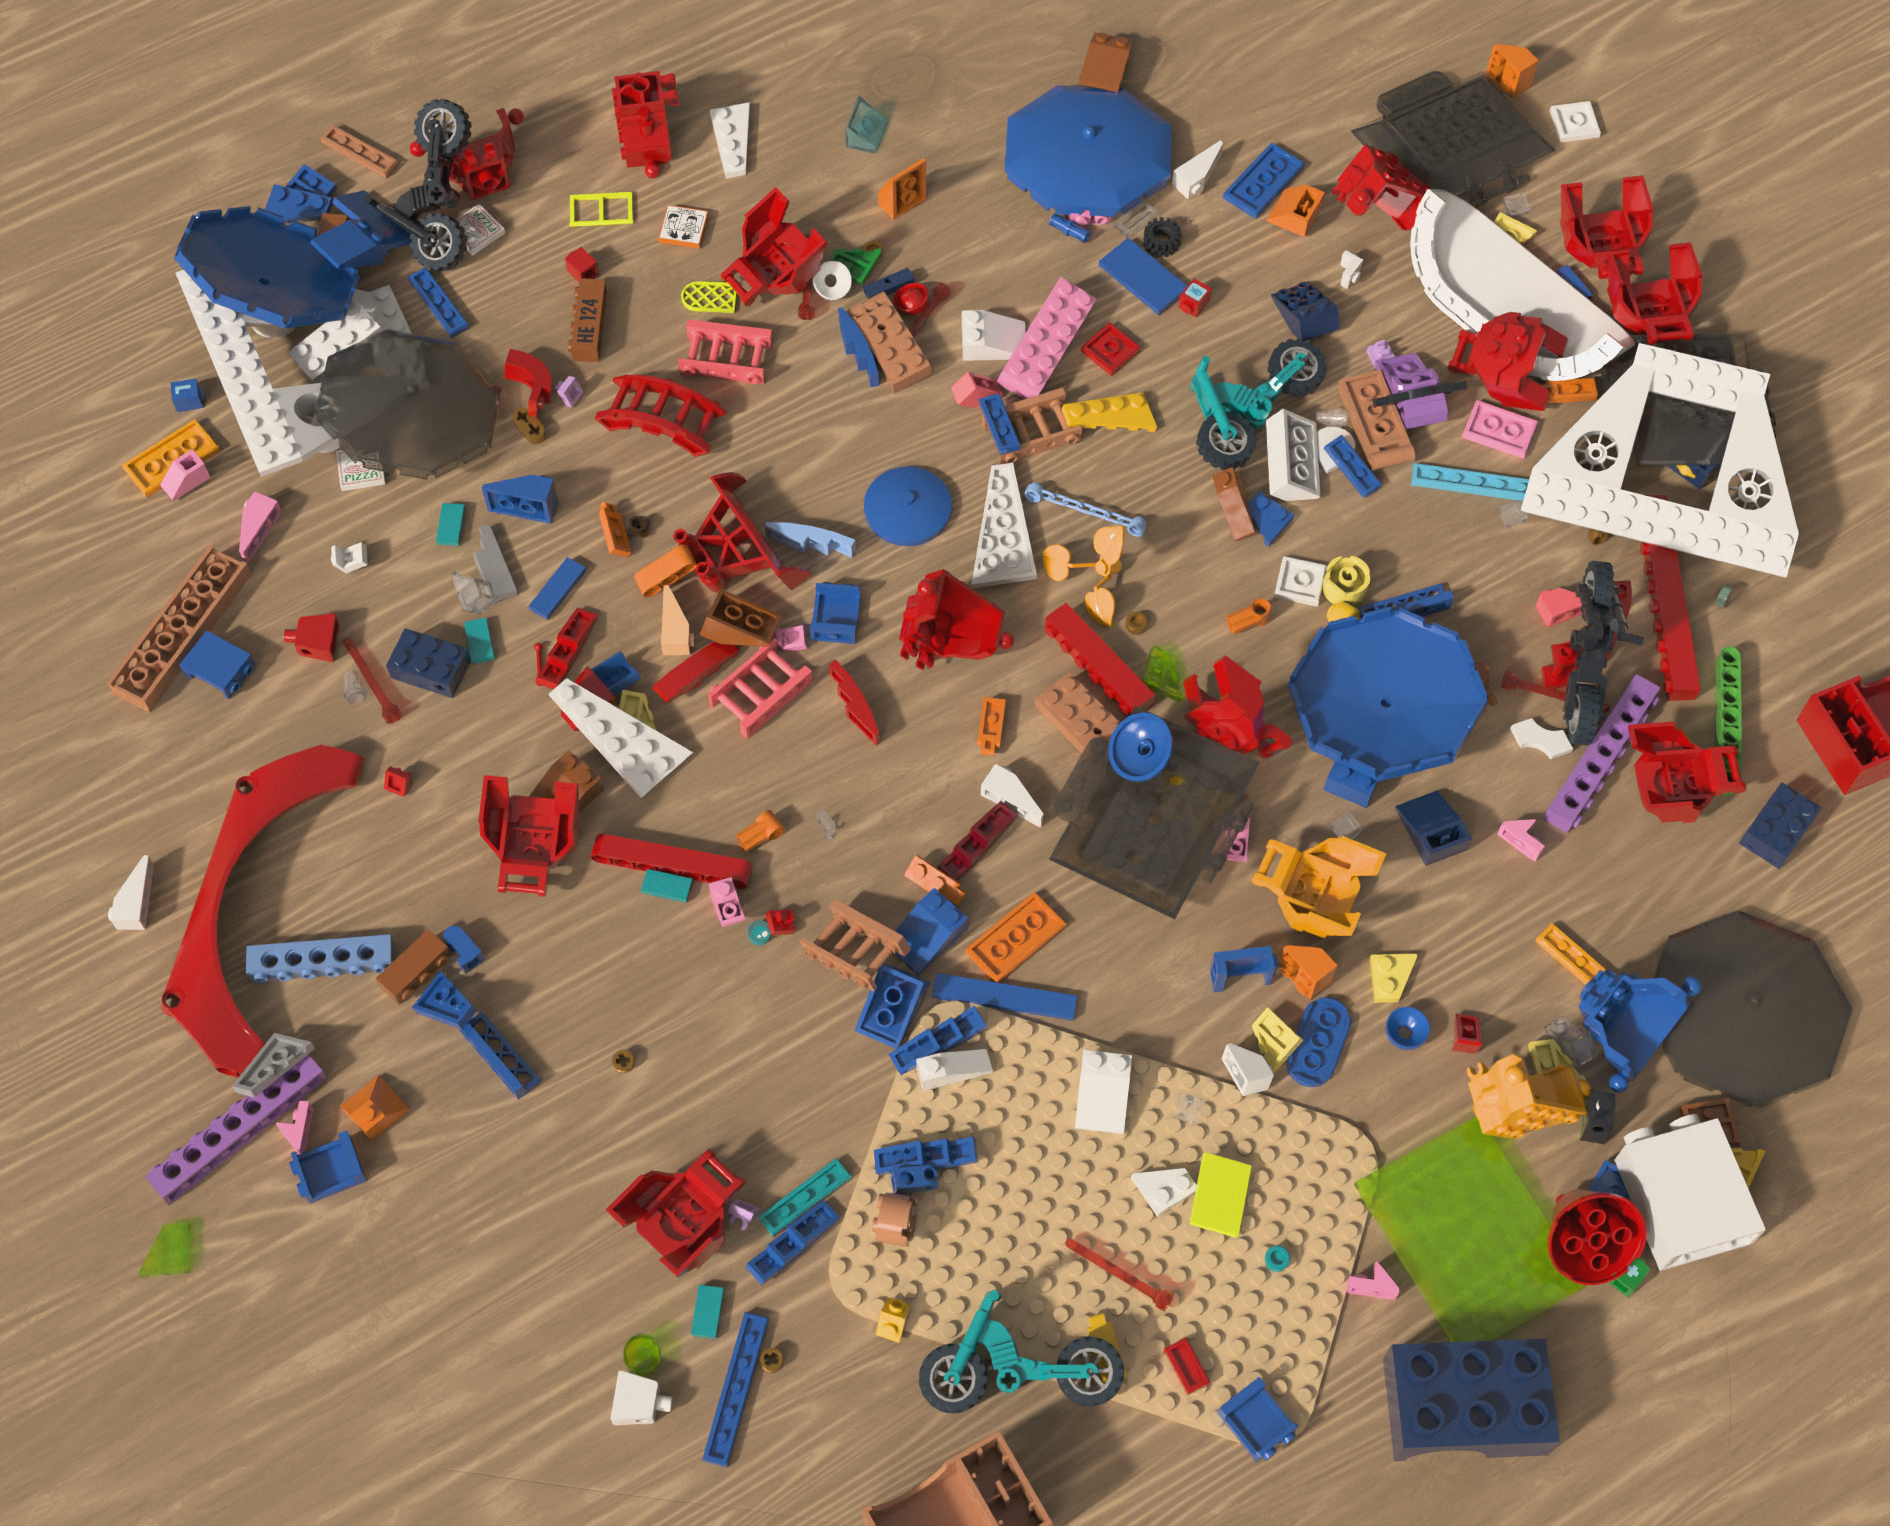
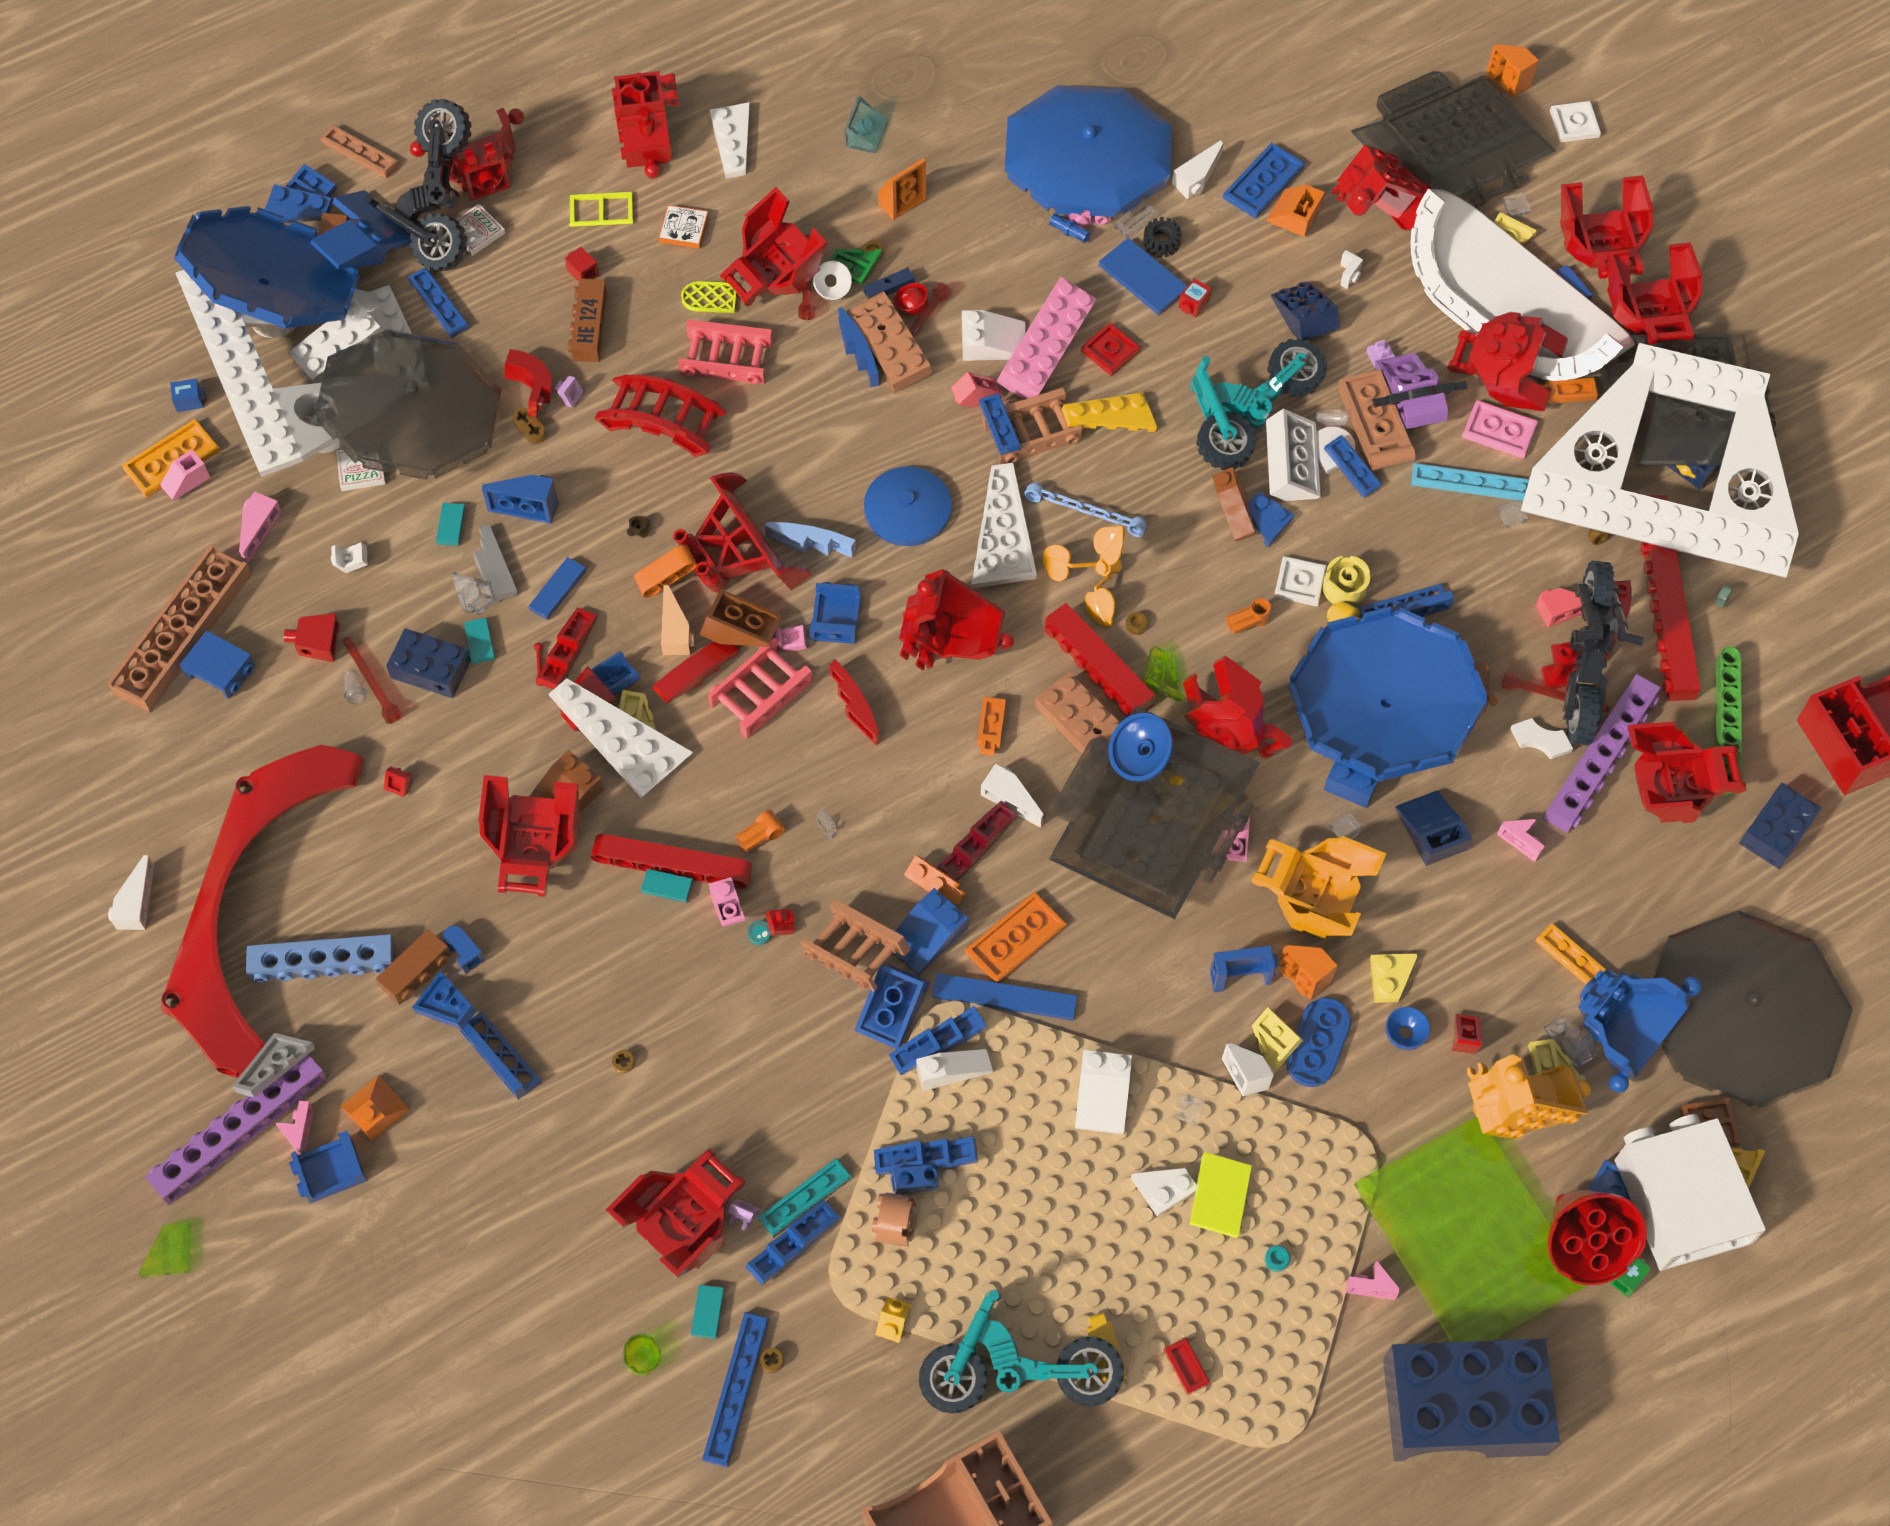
(614, 530): orange hinge -> none
(637, 1400): white torso -> none
(1106, 62): dark orange slope -> none
(1160, 1298): clear red piece -> none
(1257, 1421): blue panel -> none
(1600, 1113): black torso -> none

